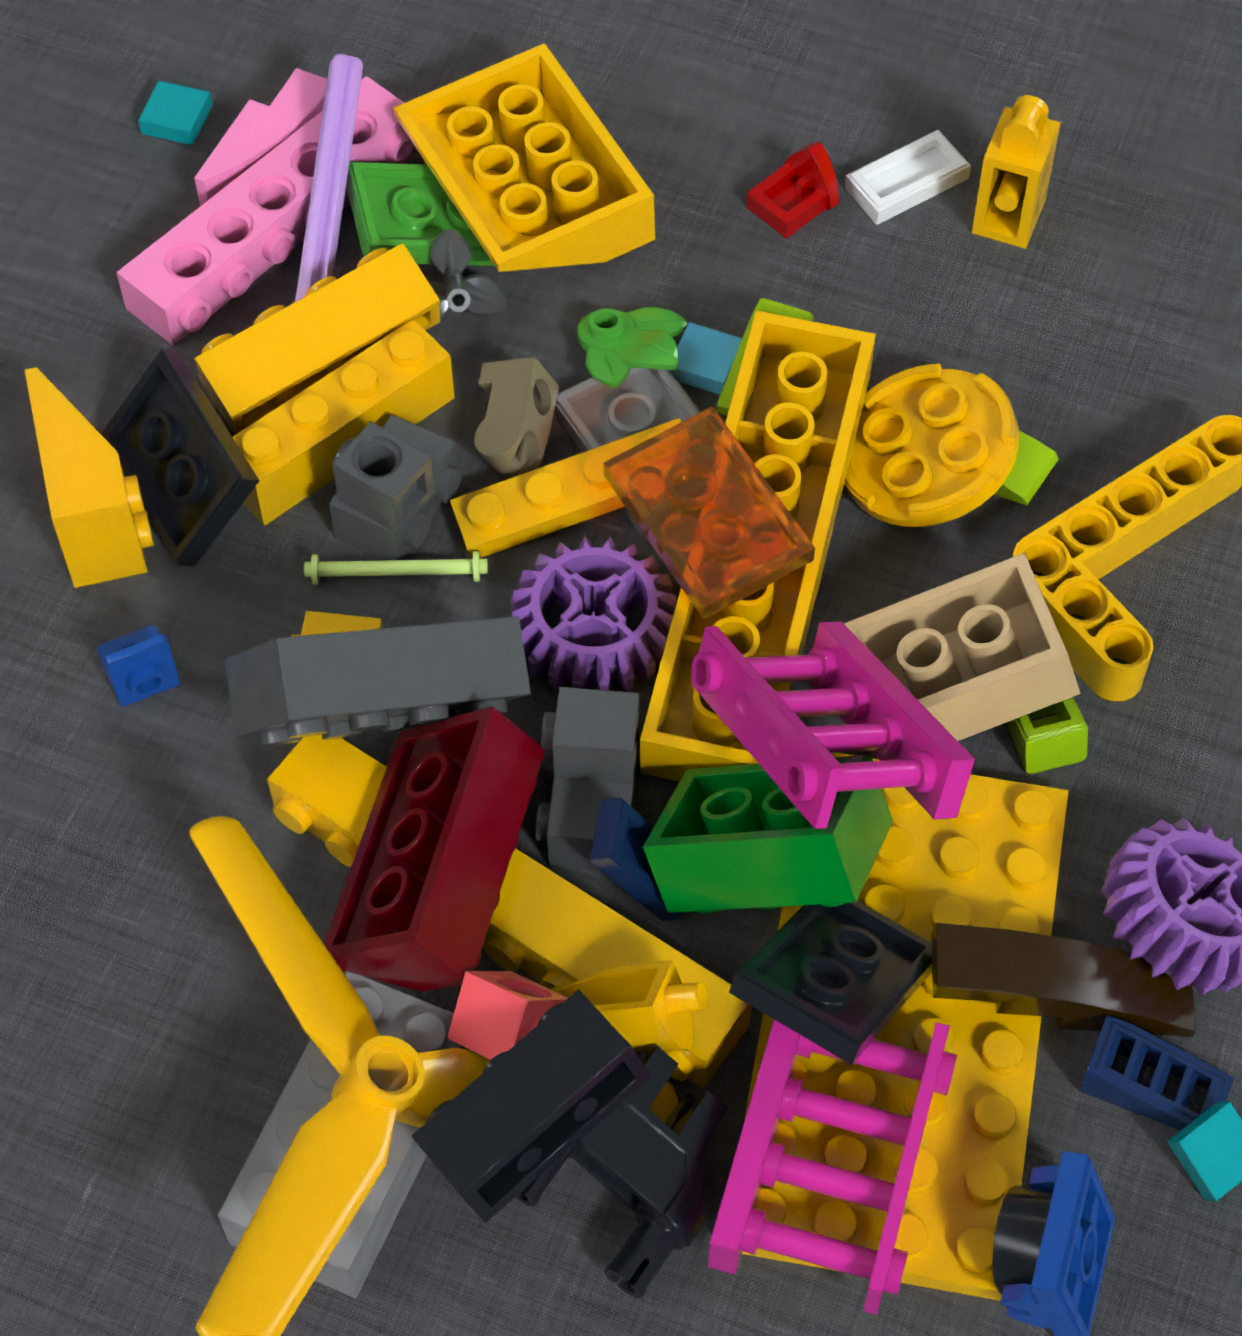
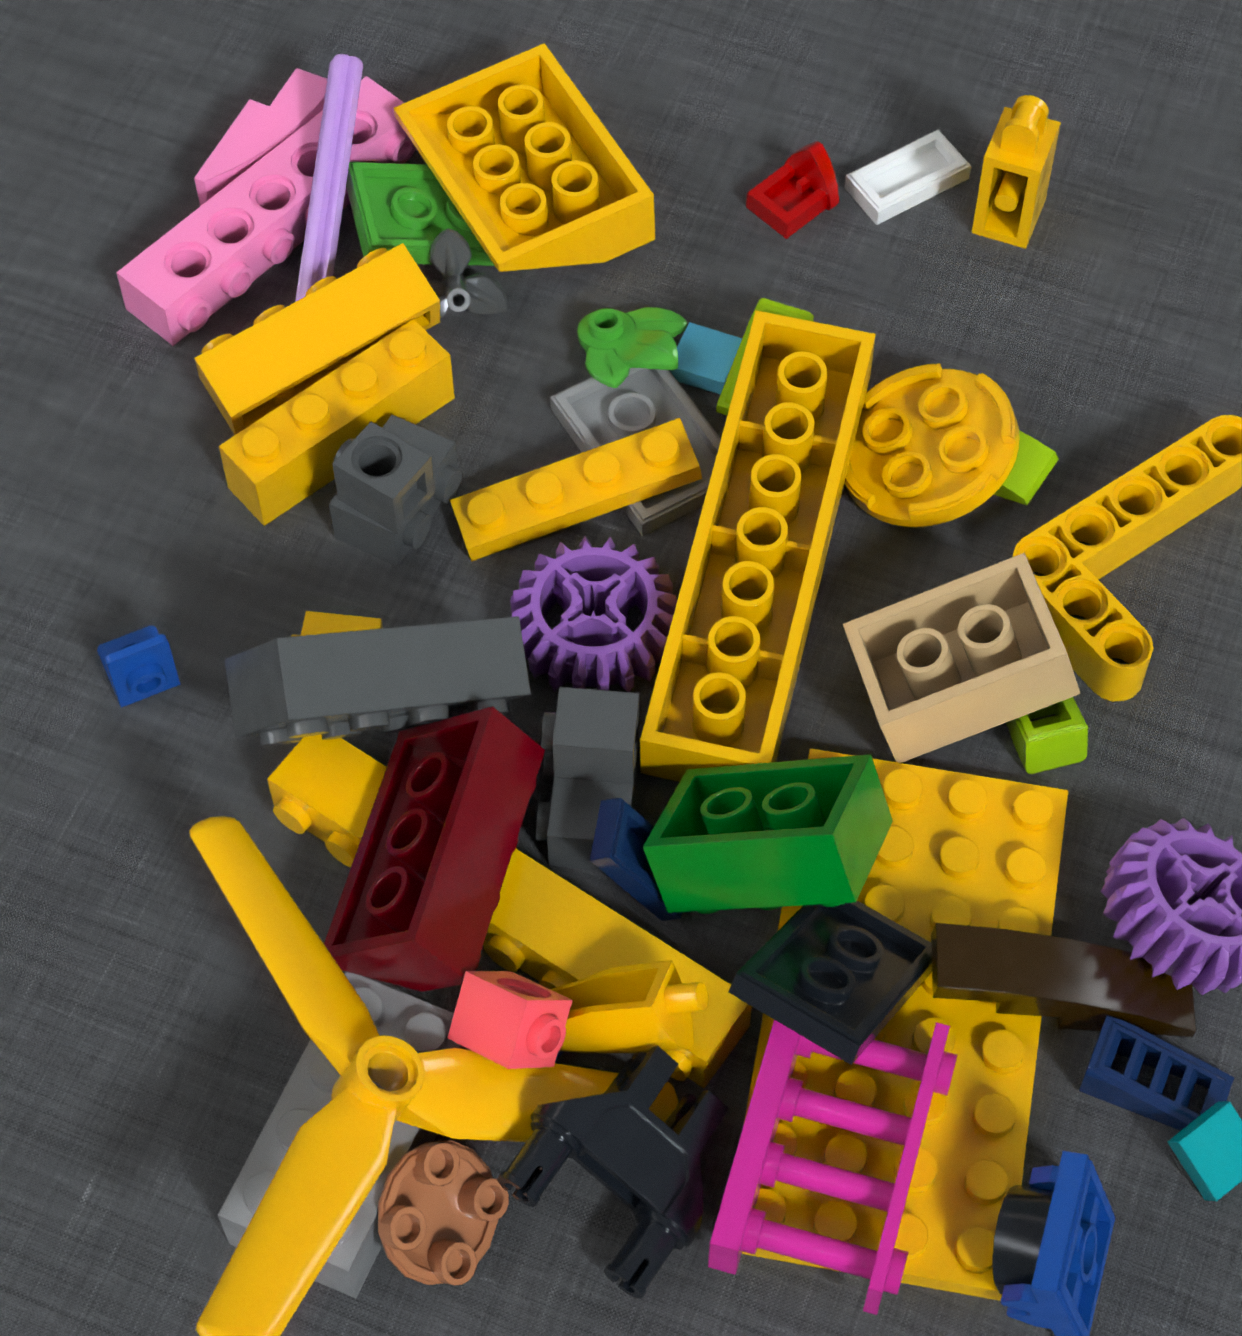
(89, 498): yellow slope -> none
(175, 112): teal tile -> none
(182, 458): black tile -> none
(317, 569): yellowish green axle -> none
(439, 1212): none -> nougat dish
(516, 415): dark tan leg -> none
(531, 1105): black brick -> none
(708, 512): clear orange plate -> none
(848, 683): dark pink fence -> none

